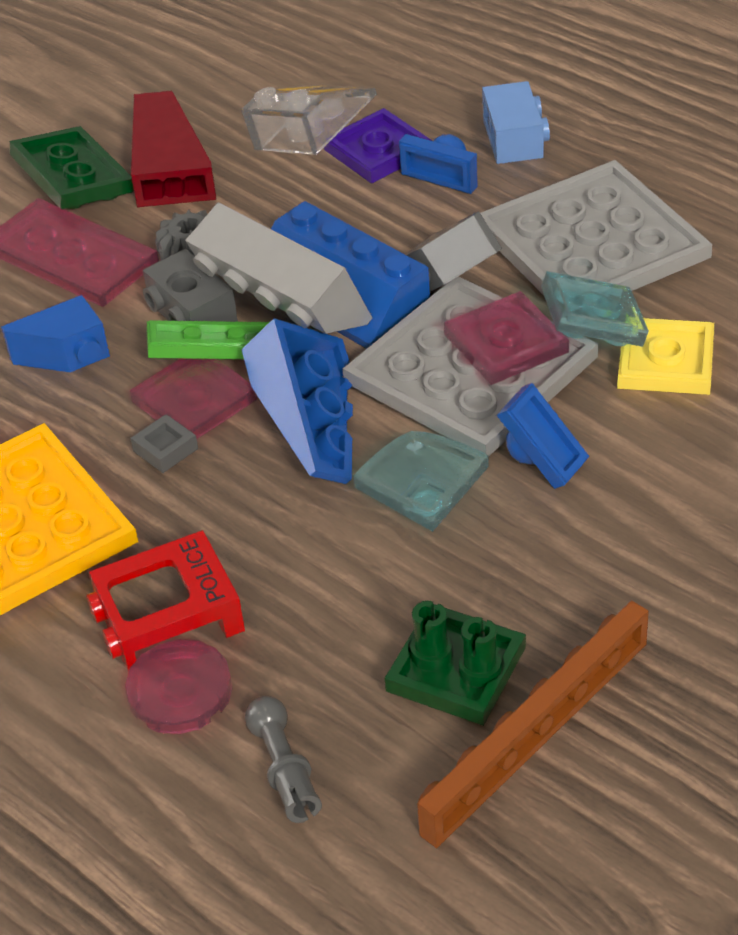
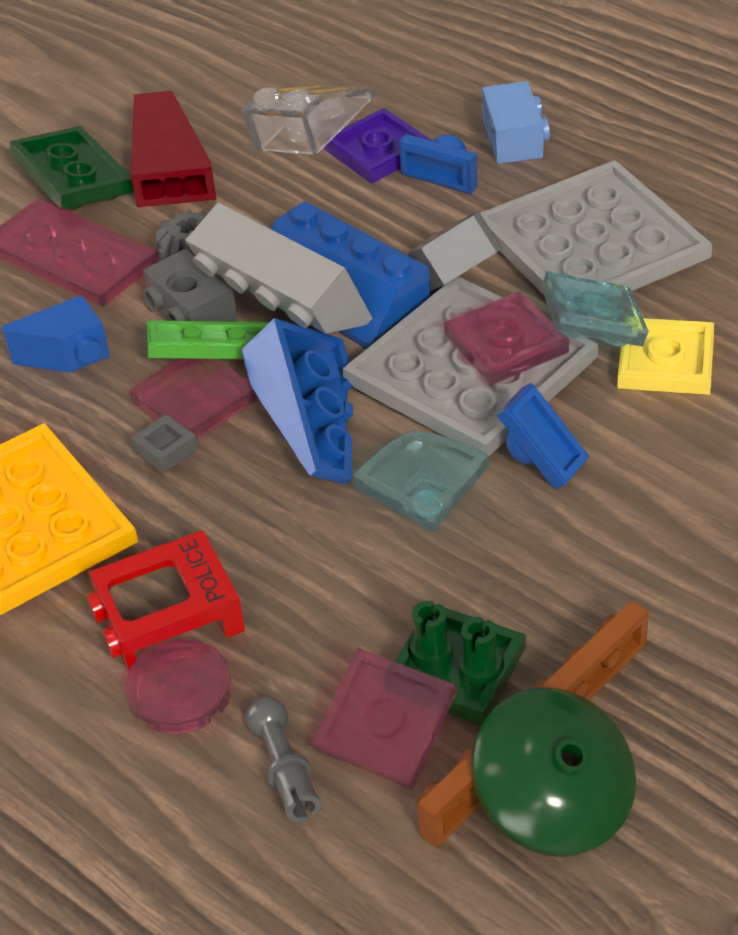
(385, 718): none -> clear pink tile
(531, 788): none -> dark green dish

